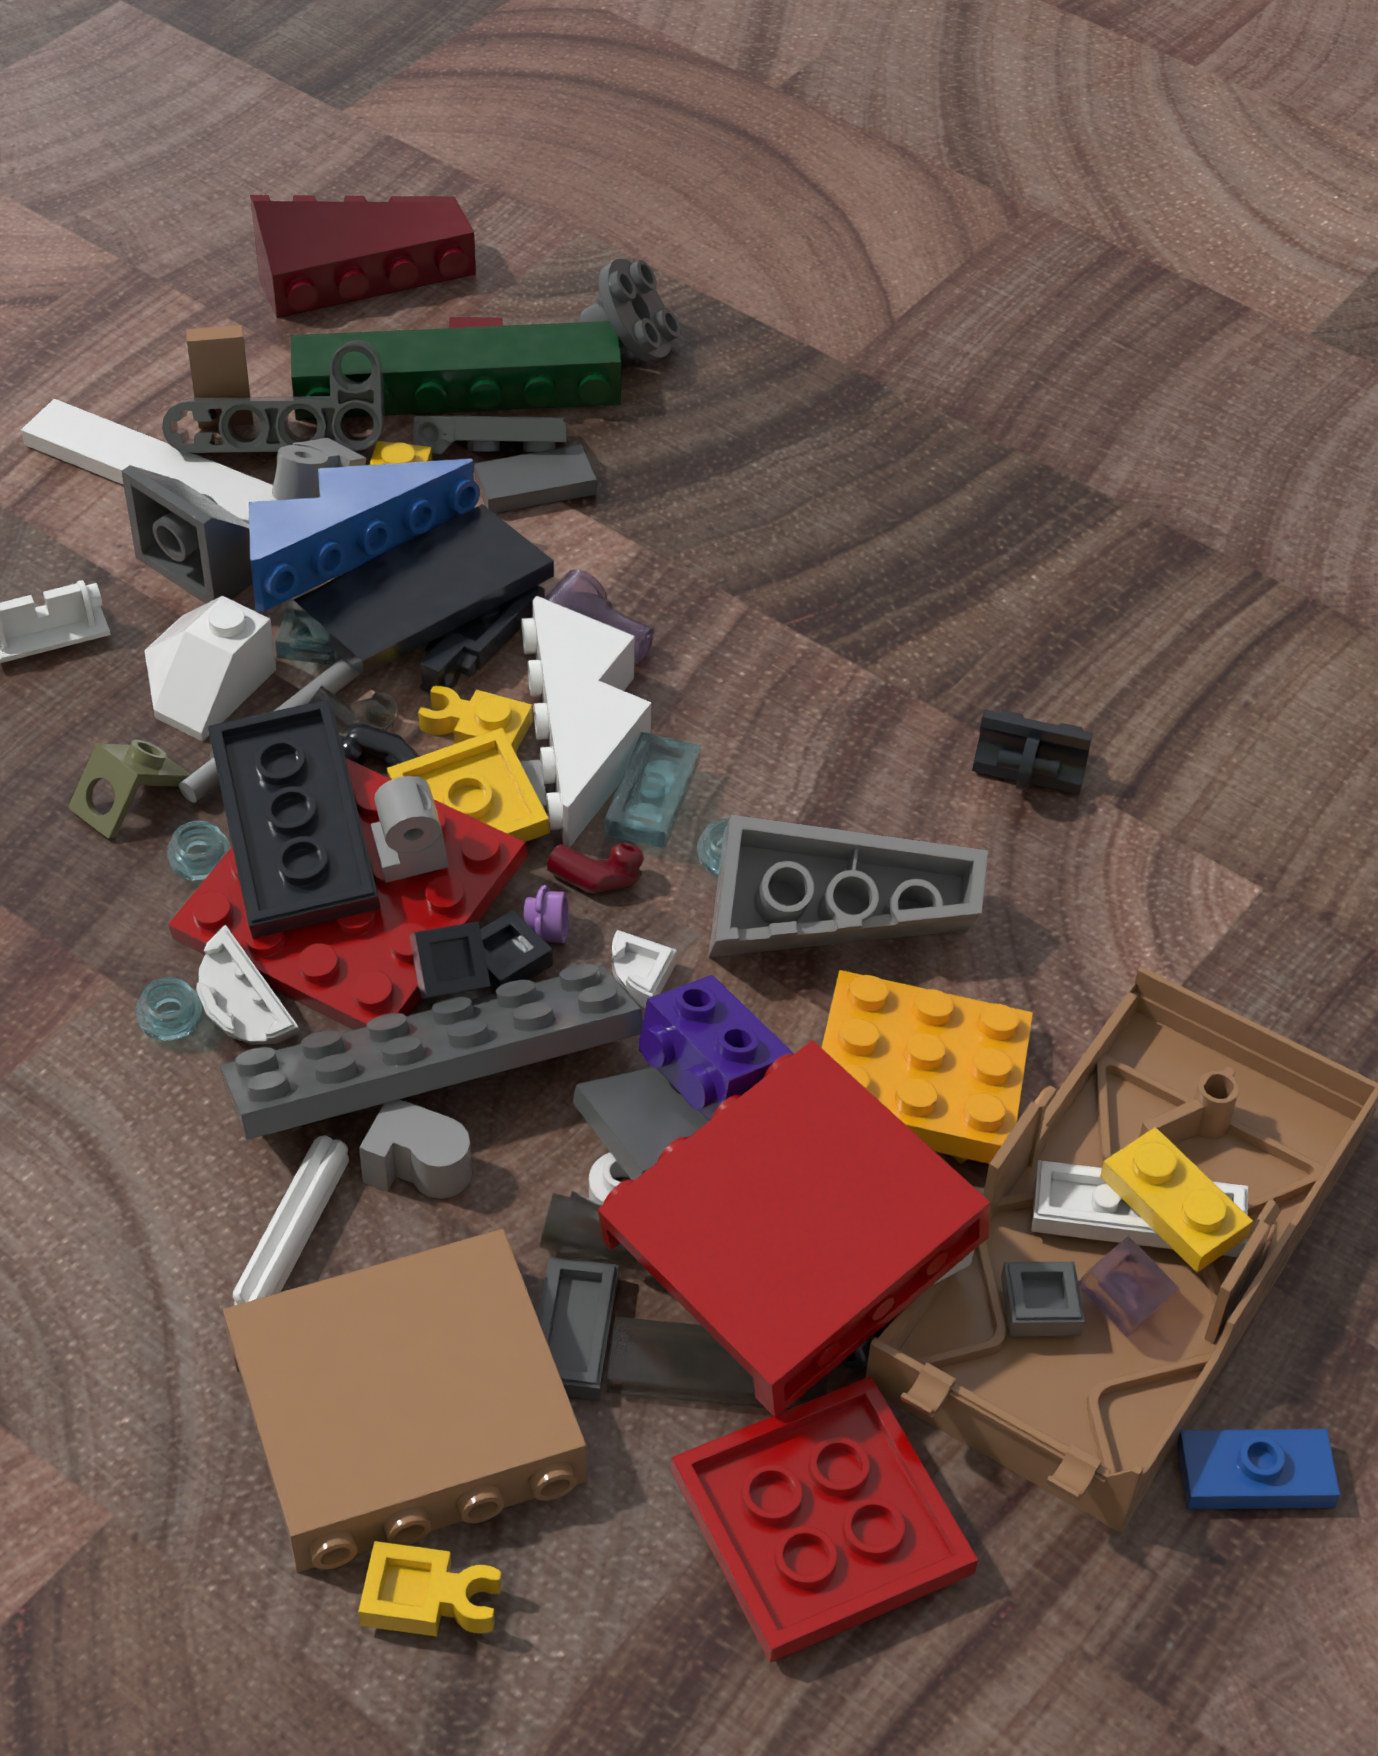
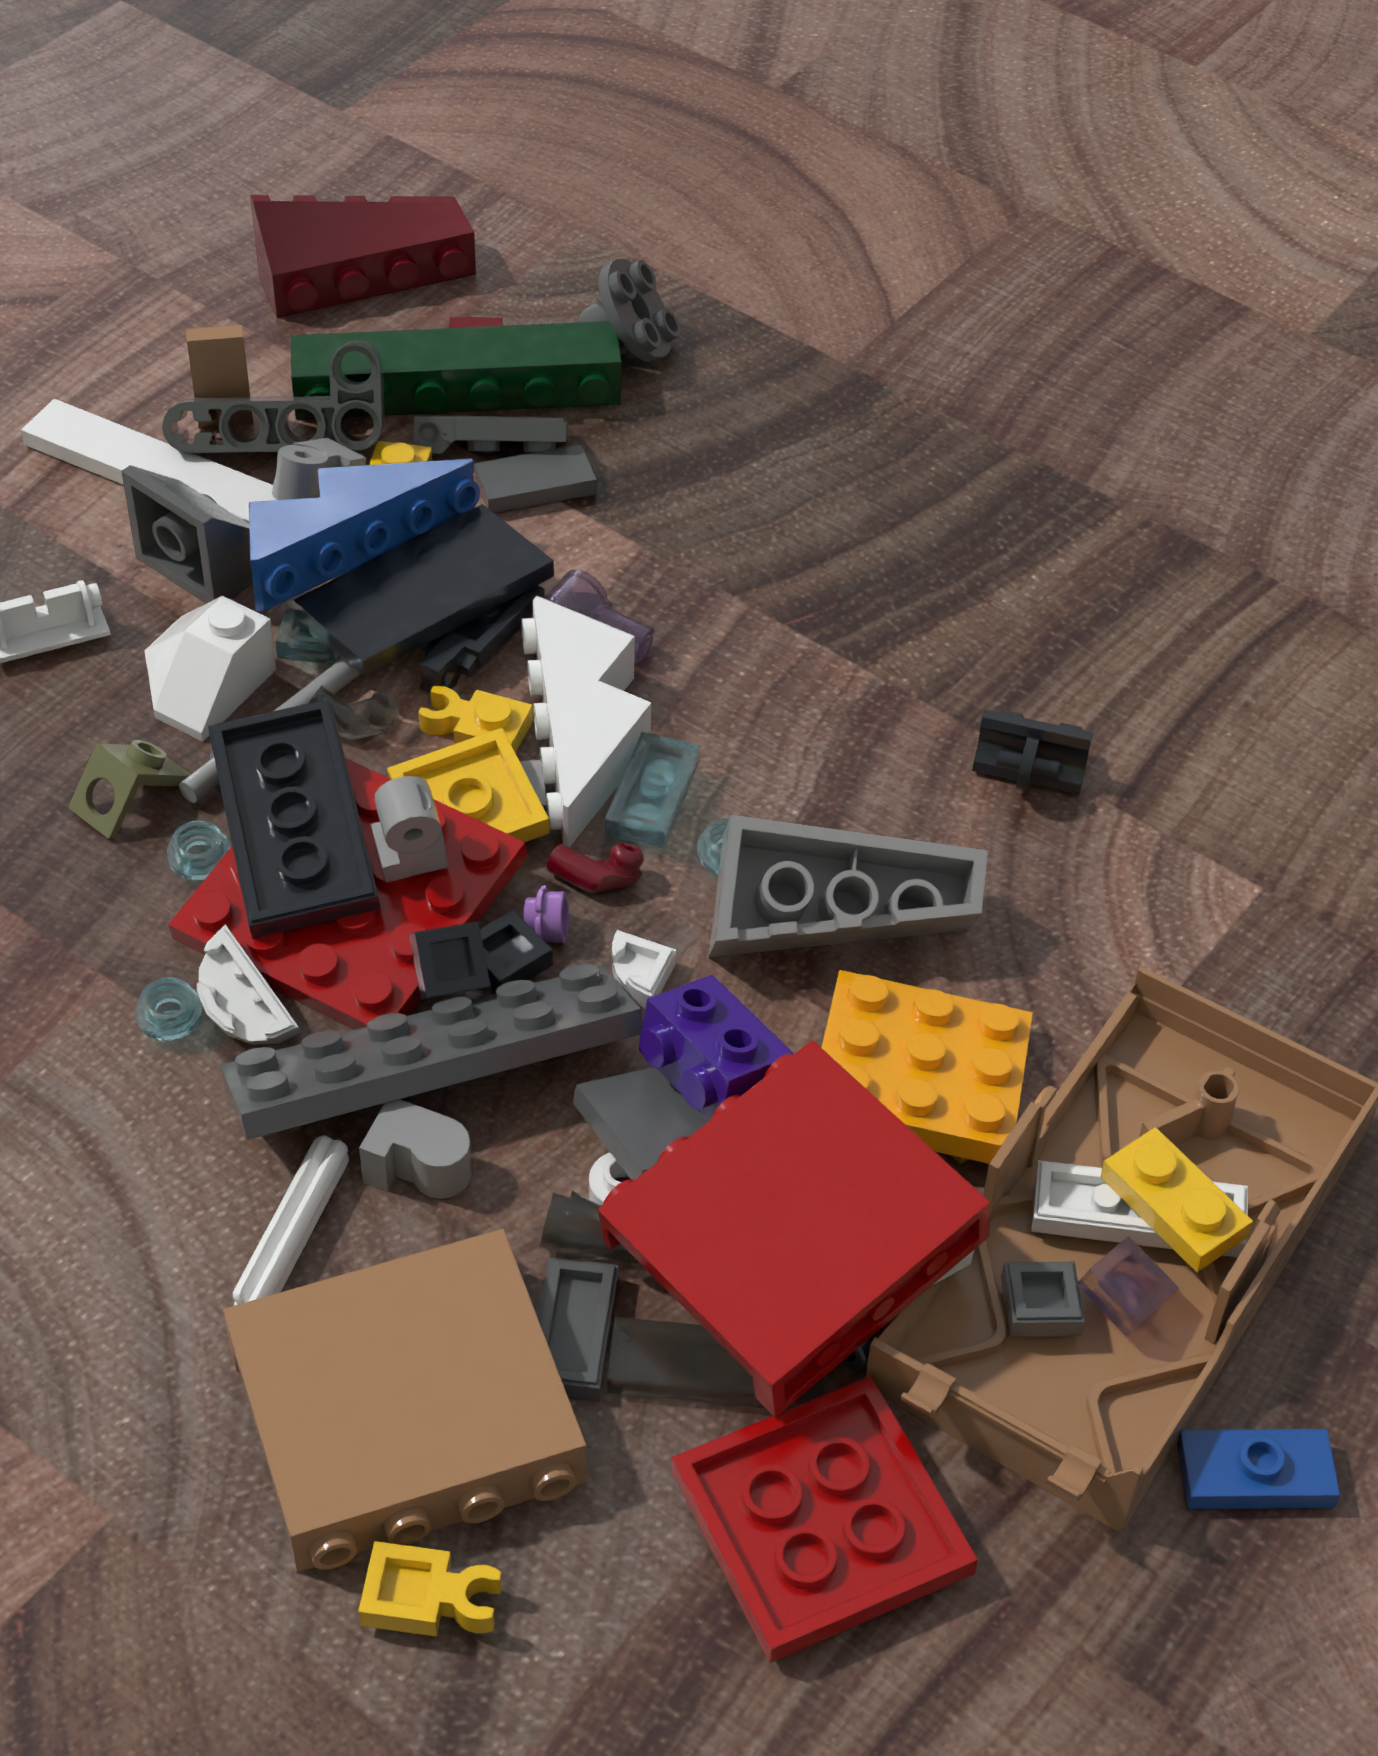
(368, 740): black arm -> none

